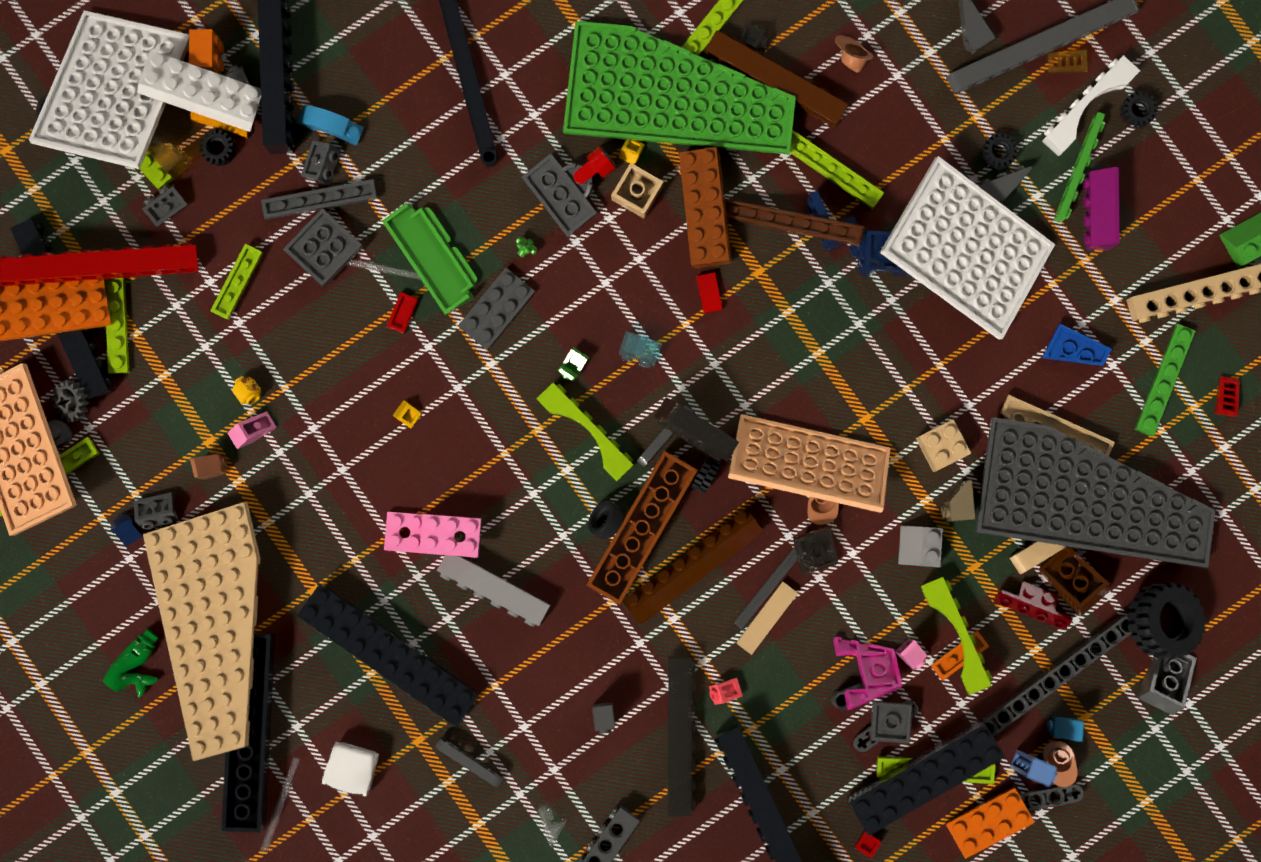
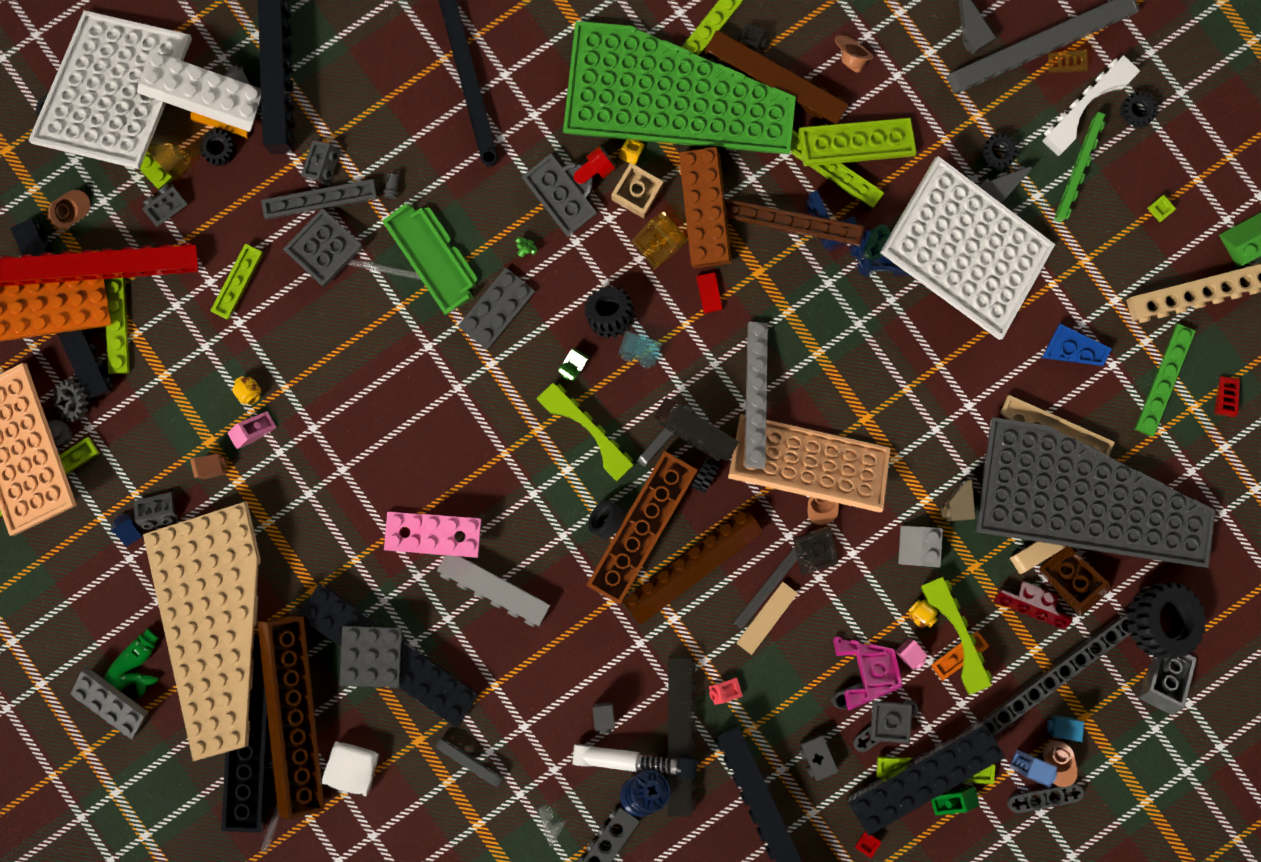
(69, 209): none -> nougat piece
(109, 703): none -> dark grey plate
(206, 50): orange brick -> none
(291, 716): none -> reddish brown brick
(330, 123): dark azure arch -> none
(370, 656): none -> dark grey plate
(391, 187): none -> dark grey pin
(402, 312): red tile -> none
(407, 414): yellow slope -> none
(606, 299): none -> black tyre
(633, 761): none -> piece
(639, 800): none -> dark blue wheel
(659, 240): none -> clear yellow slope
(756, 395): none -> light grey plate
(826, 765): none -> dark grey brick
(857, 142): none -> lime plate
(872, 241): none -> clear green beam
(923, 614): none -> yellow head
(943, 445): tan brick -> none
(956, 801): none -> green slope
(990, 822): orange plate -> none
(1101, 209): magenta slope -> none
(1161, 208): none -> lime plate

